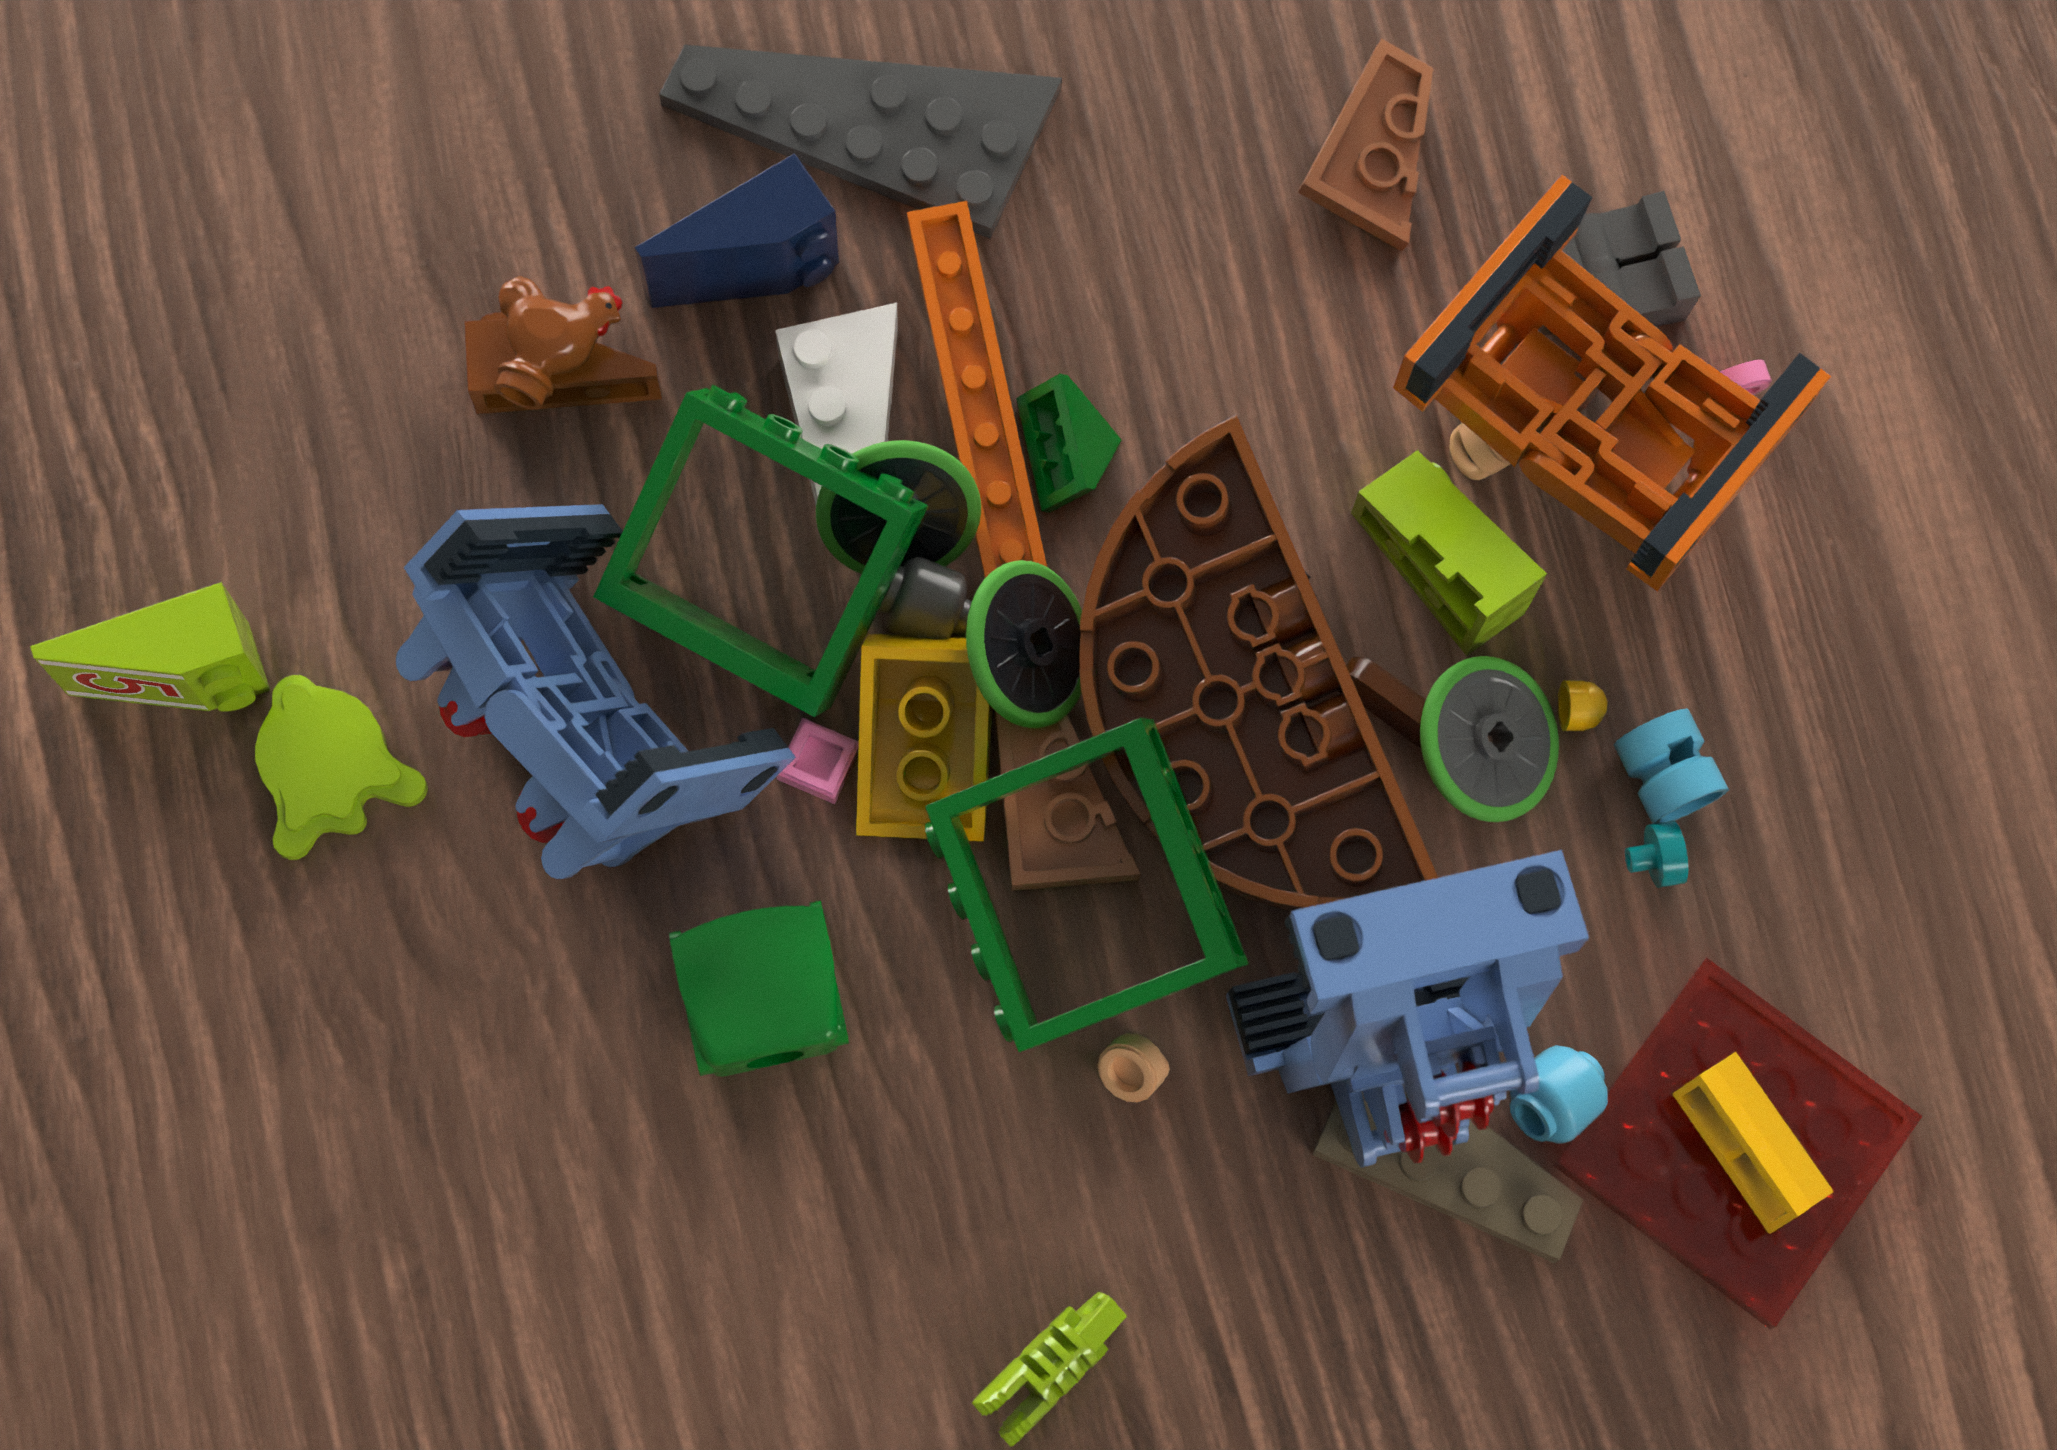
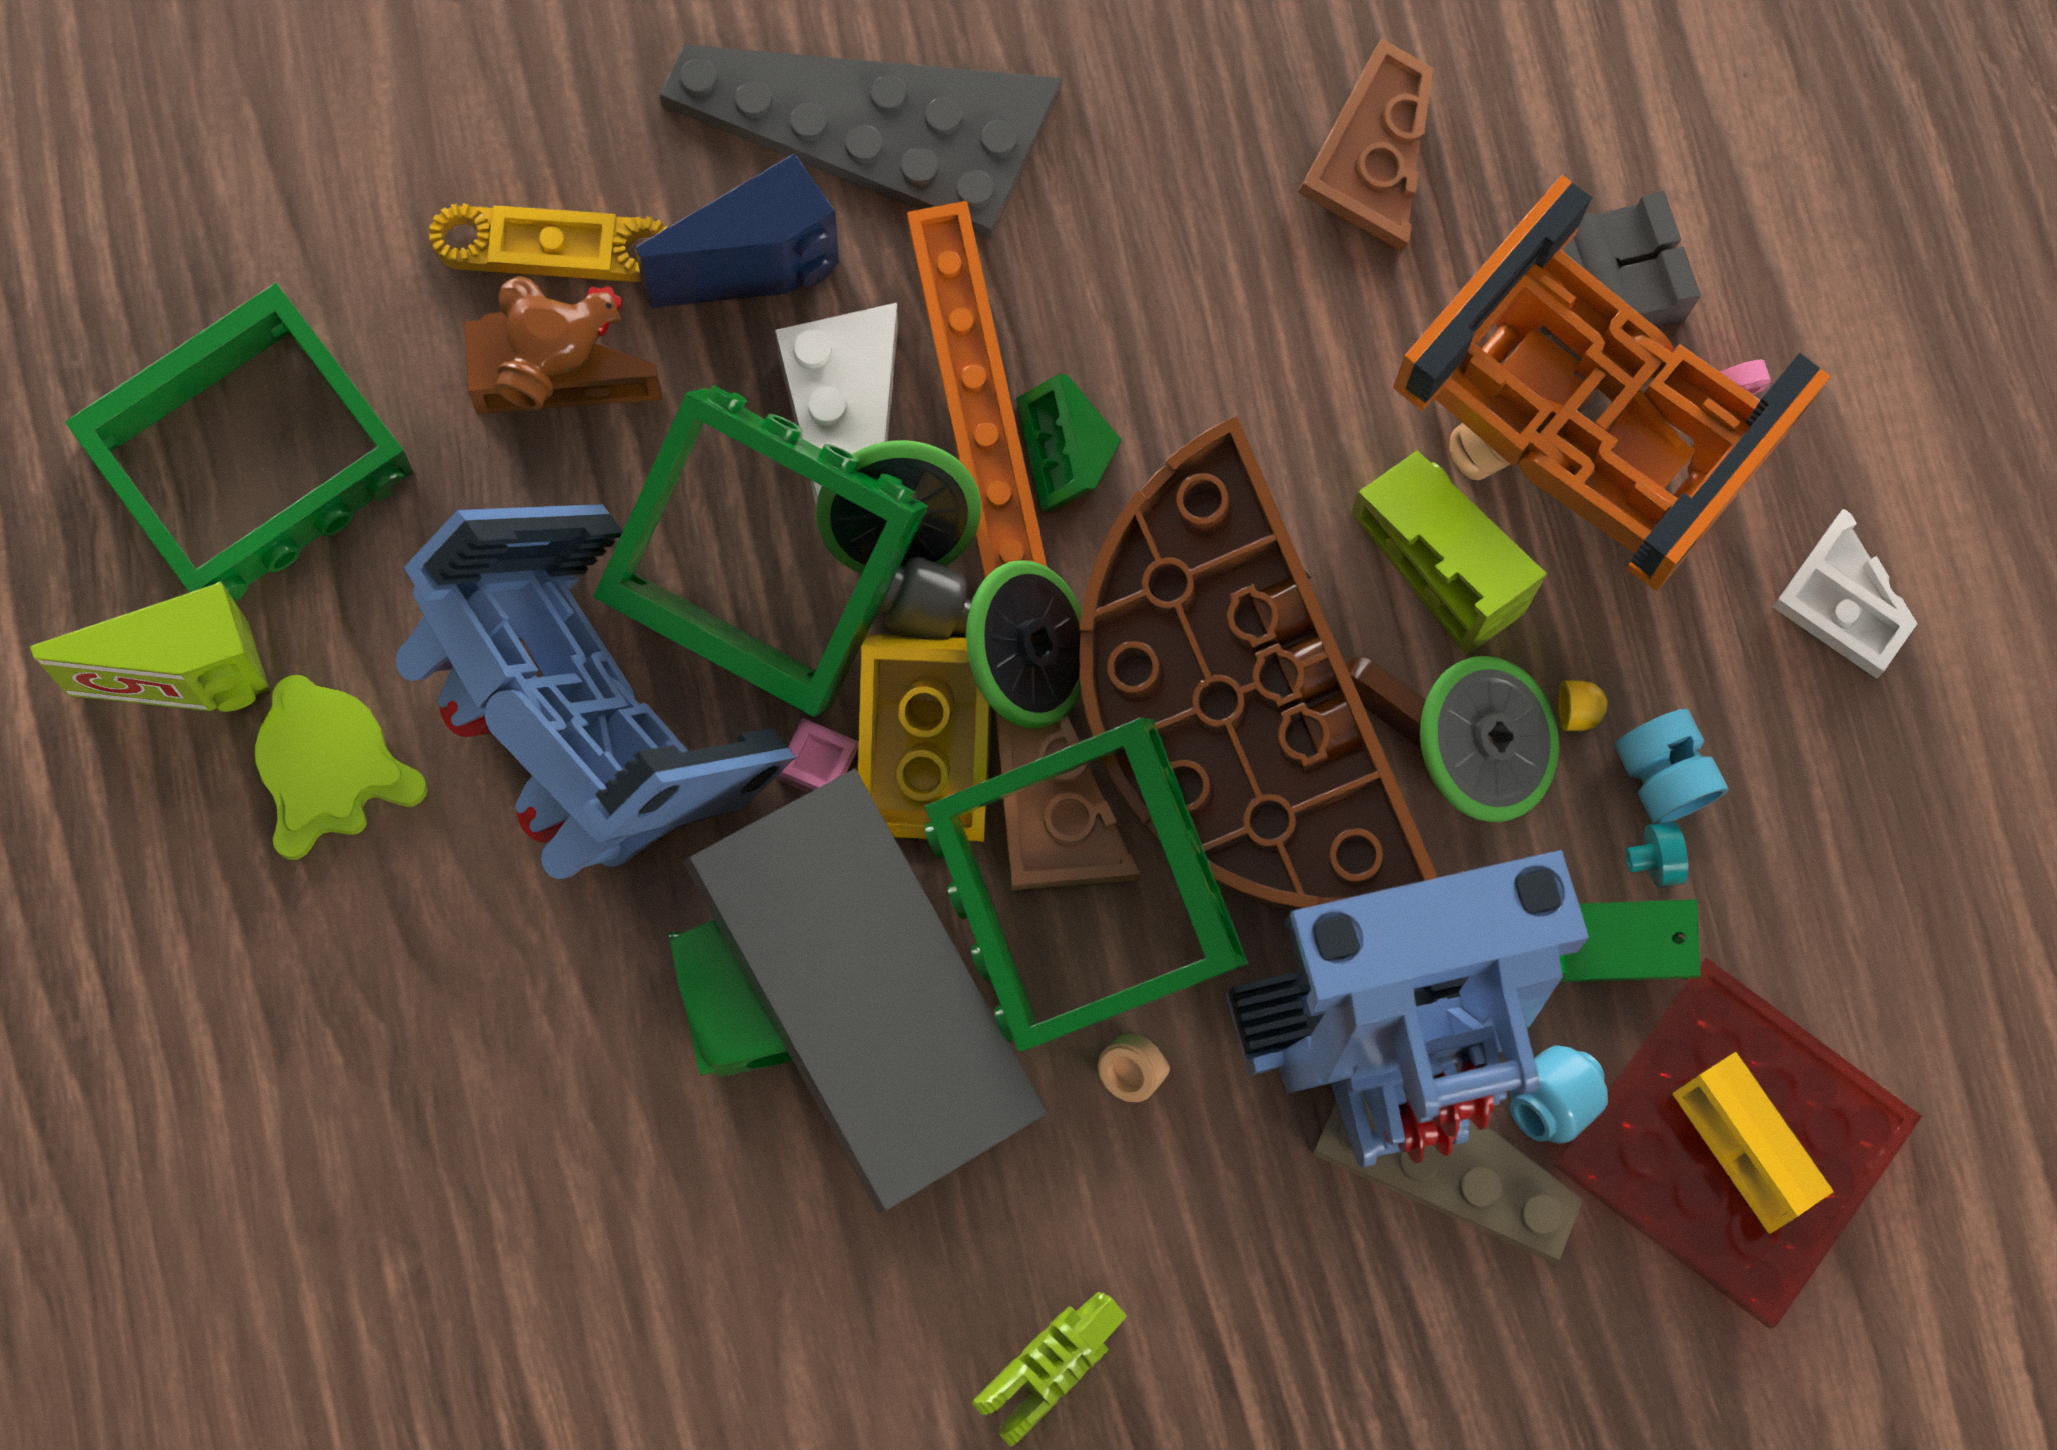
(192, 370): none -> green window
(543, 241): none -> yellow plate
(865, 989): none -> dark grey tile
(1636, 942): none -> green door
(1848, 600): none -> white wing

